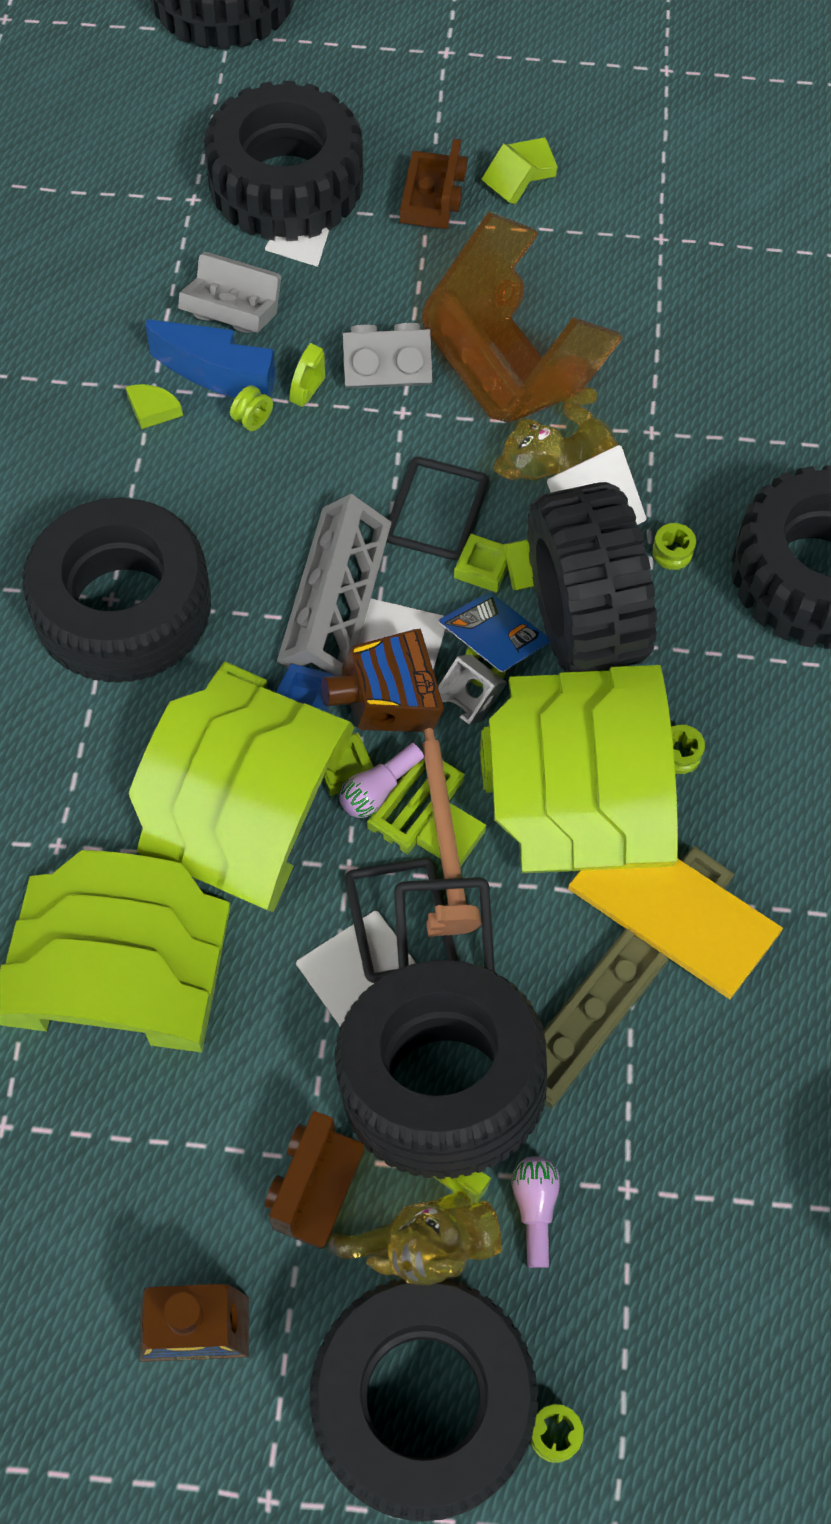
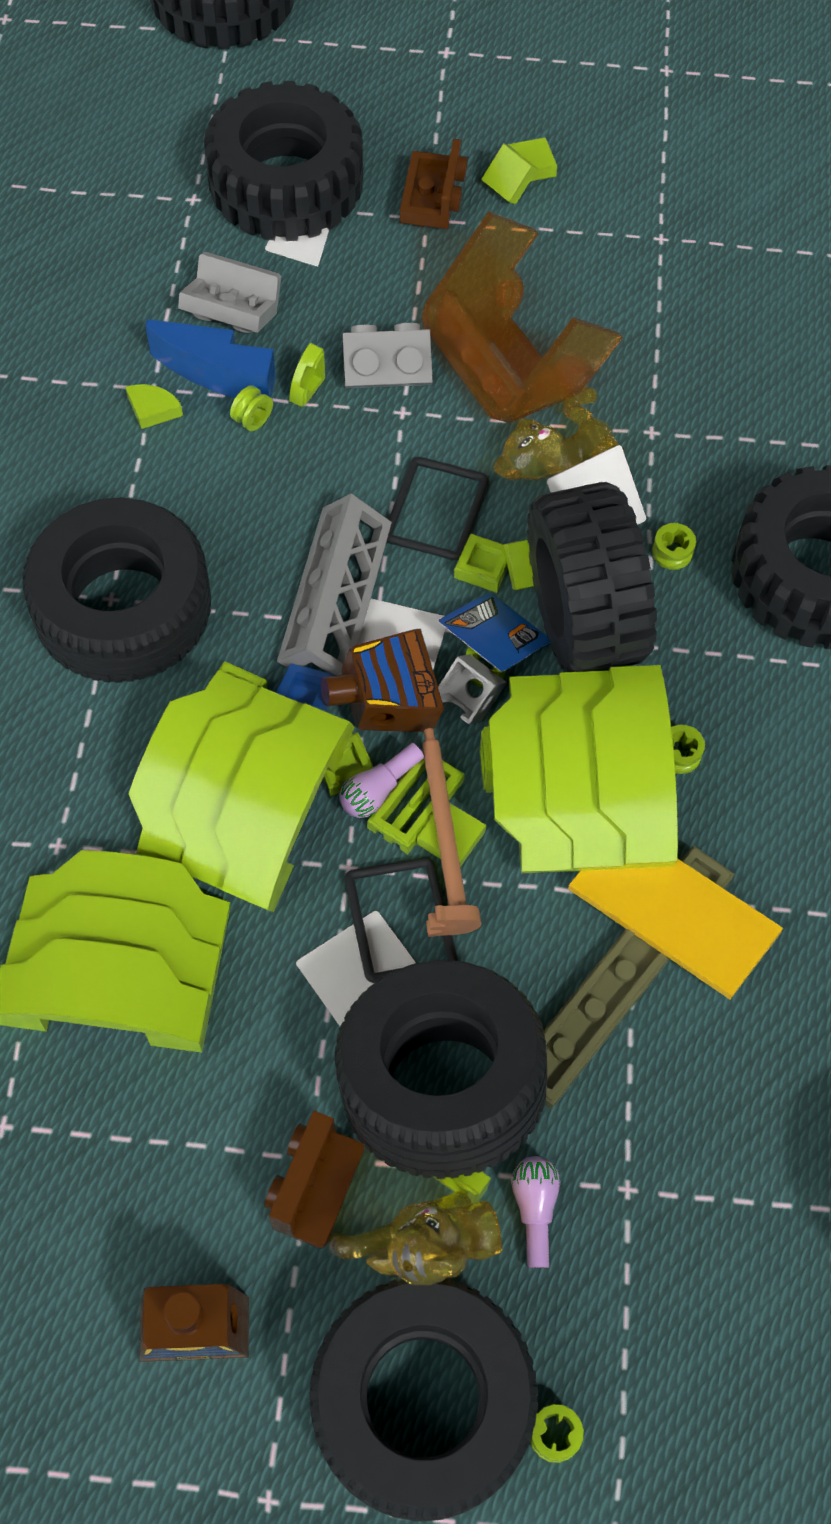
(440, 884): black piece -> none

